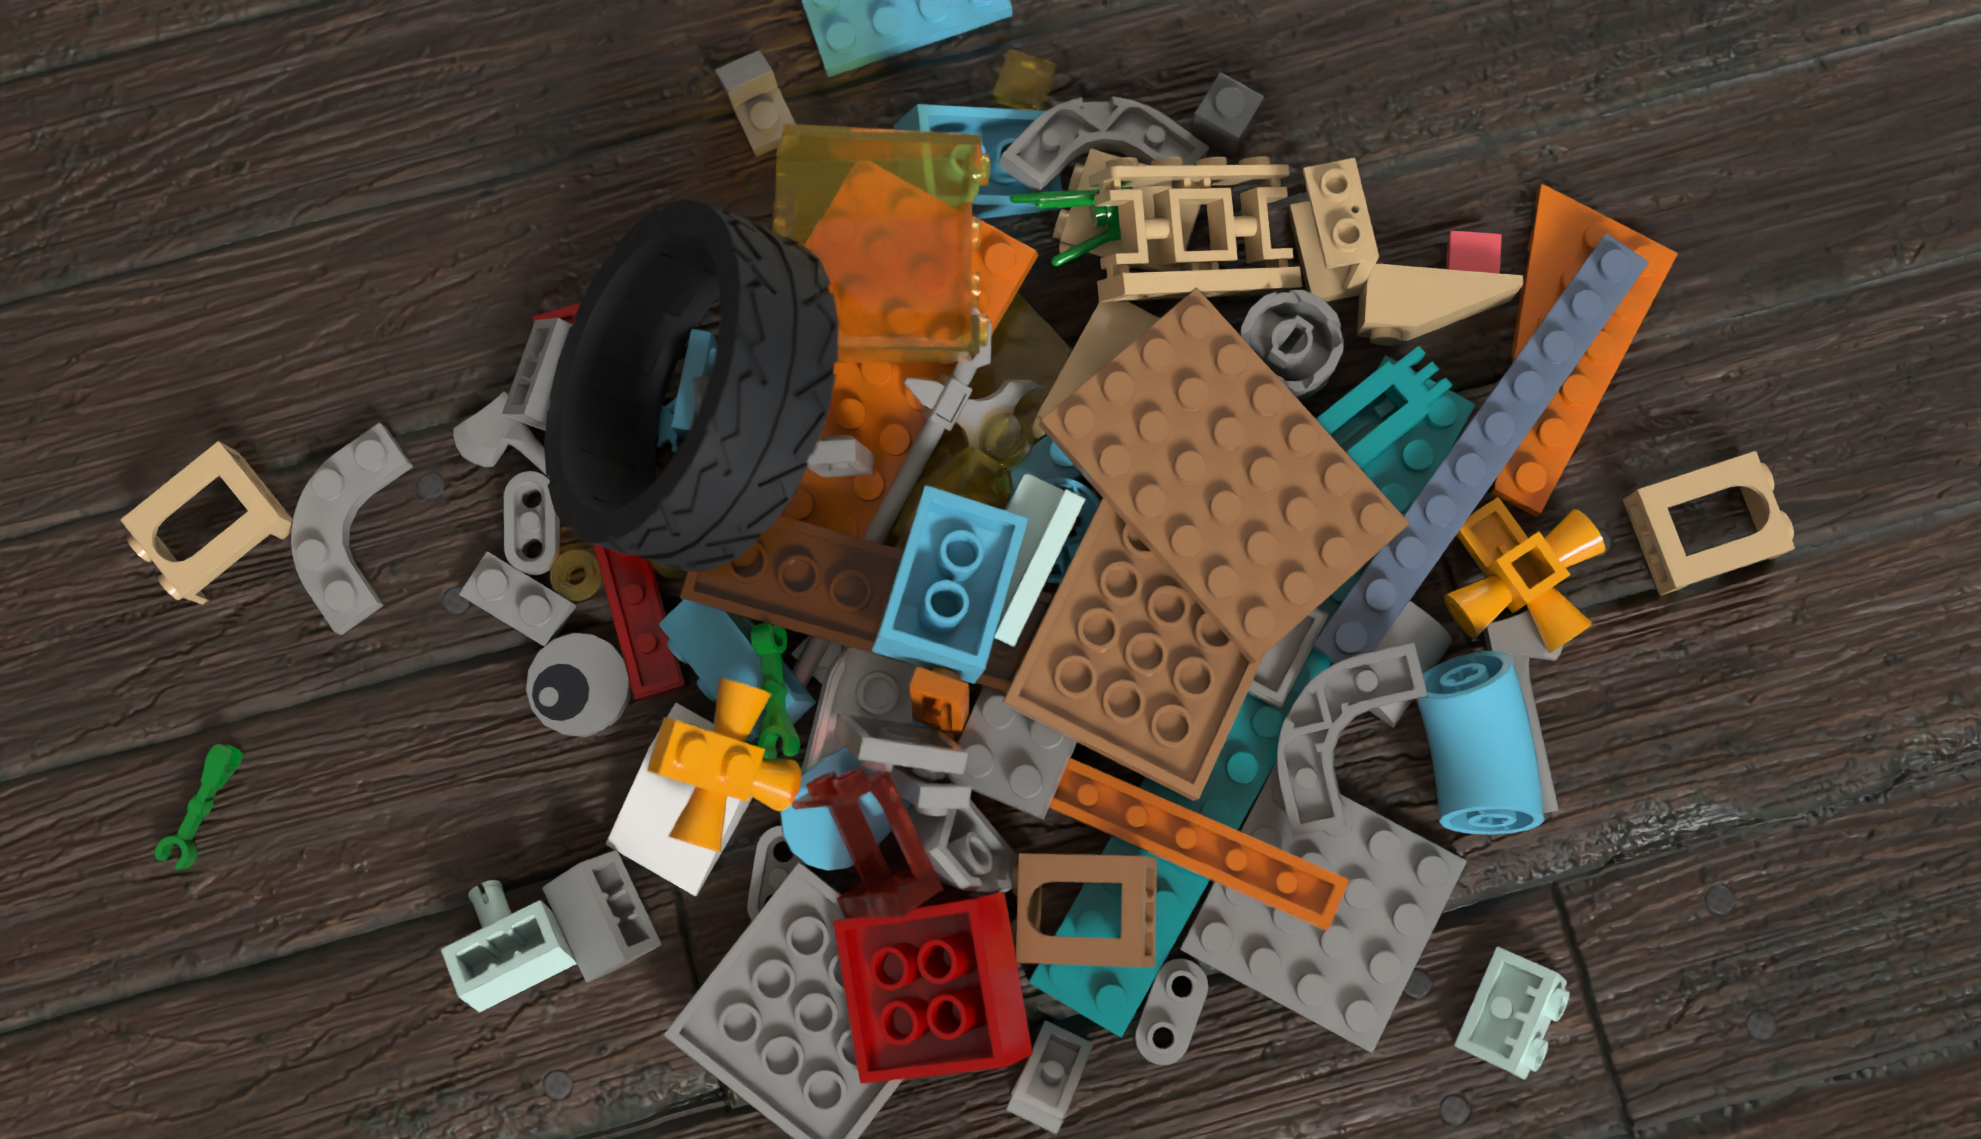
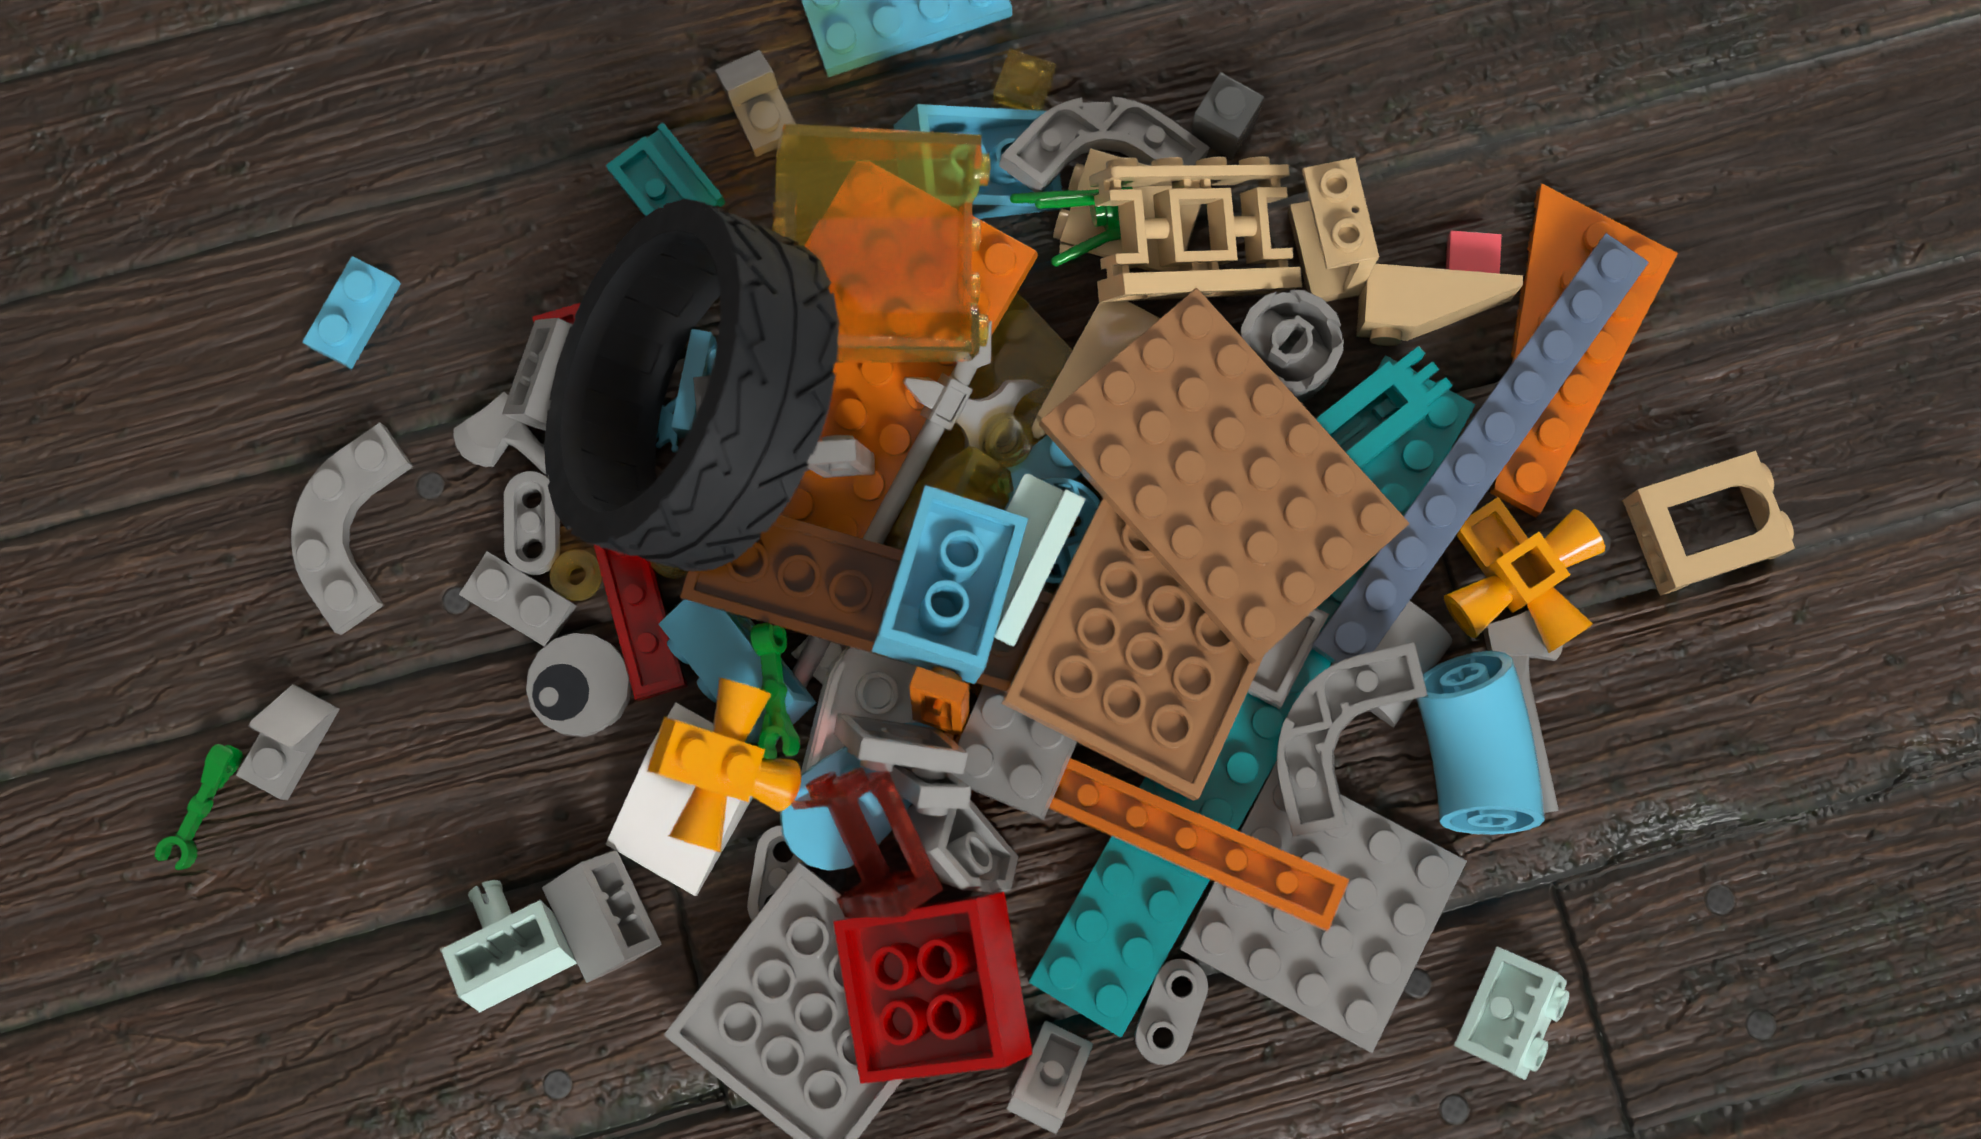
(190, 576): tan panel -> none
(287, 740): none -> light grey slope
(351, 312): none -> medium azure plate
(661, 172): none -> teal plate
(1138, 910): medium nougat panel -> none

